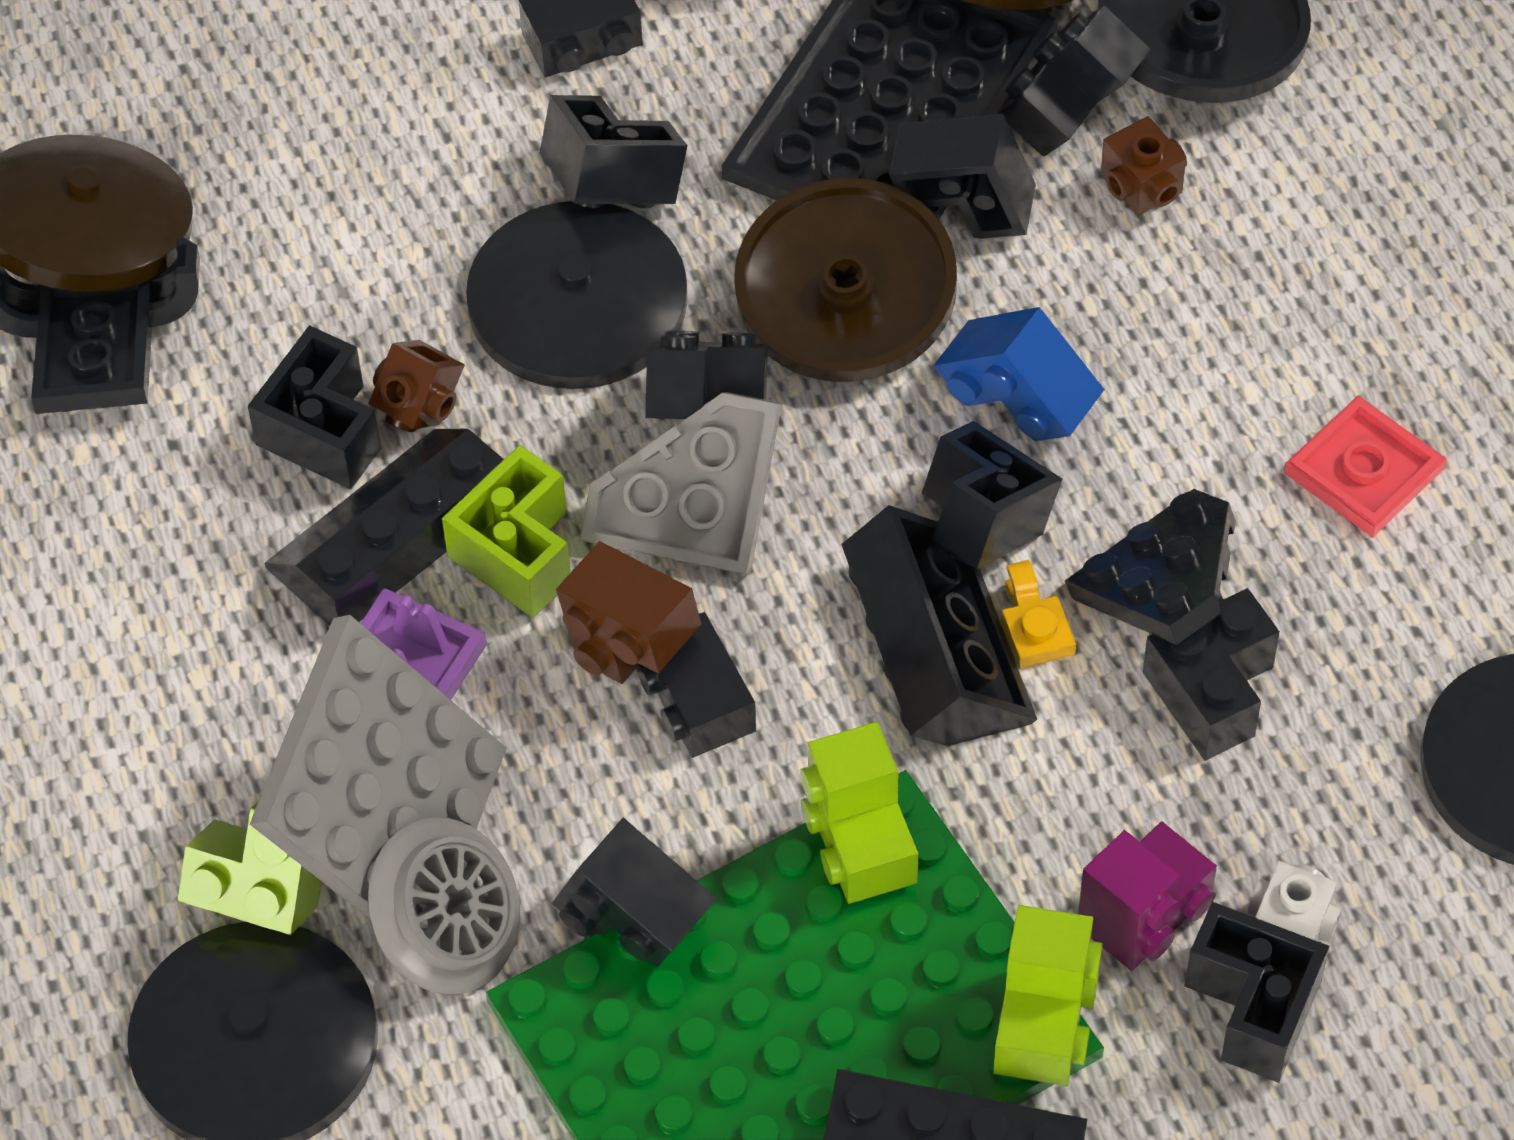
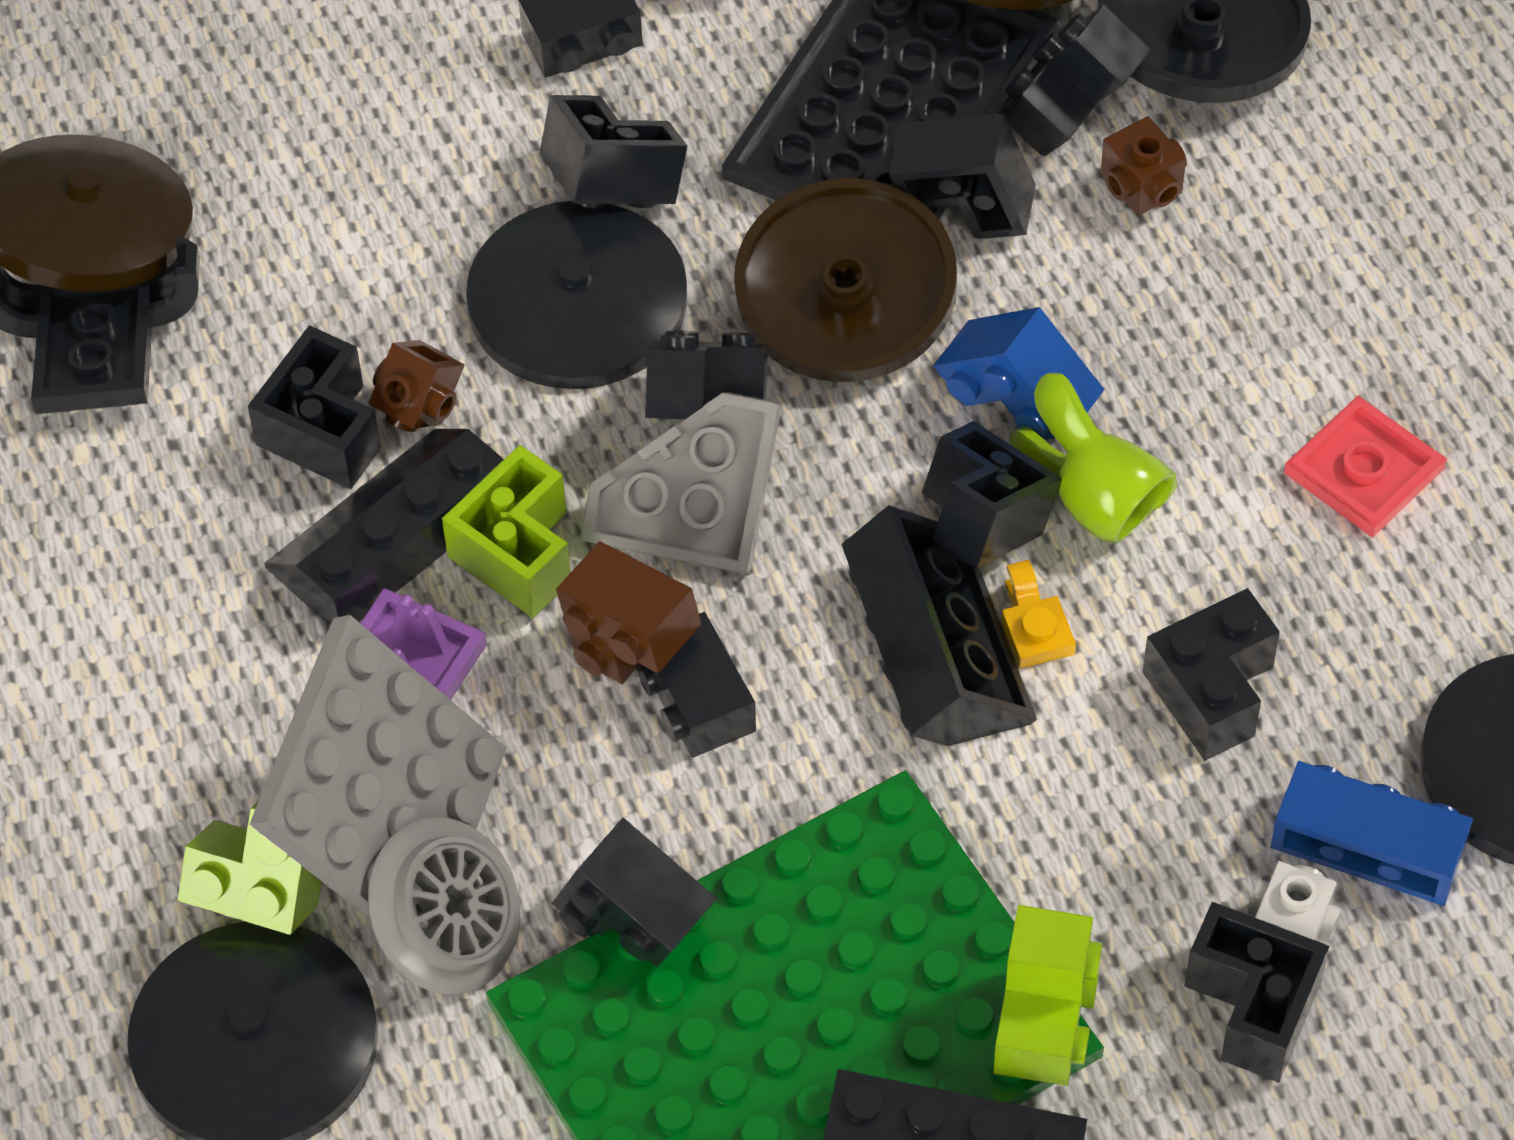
(857, 812): lime brick -> none
(1105, 479): none -> lime piece
(1145, 892): magenta brick -> none
(1164, 570): black plate -> none
(1371, 832): none -> blue brick

